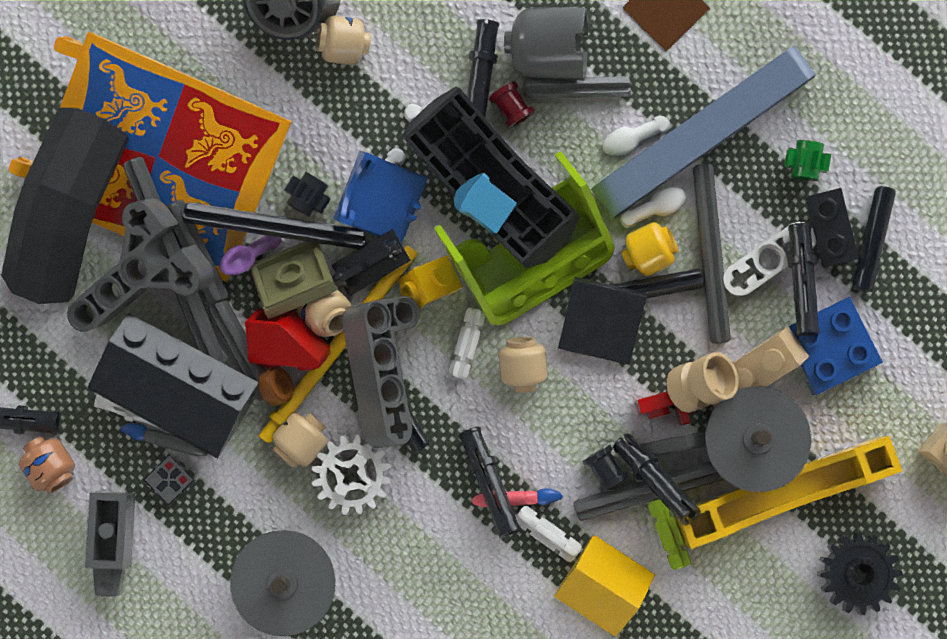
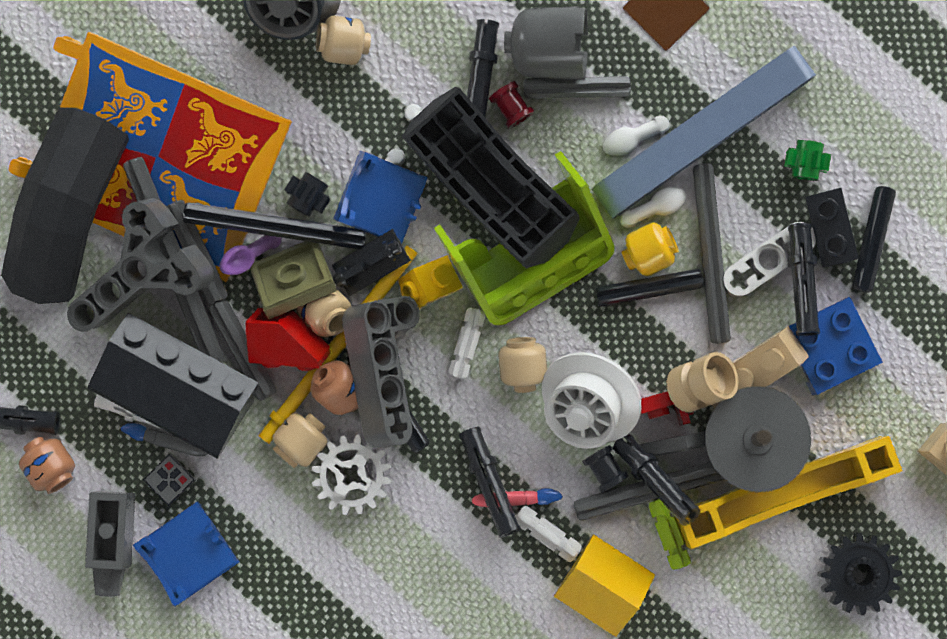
(186, 553): none -> blue piece
(276, 386): dark orange tile -> none
(282, 583): dark grey piece -> none
(335, 388): none -> nougat head
(484, 203): dark azure tile -> none
(589, 400): none -> white piece
(602, 320): black tile -> none

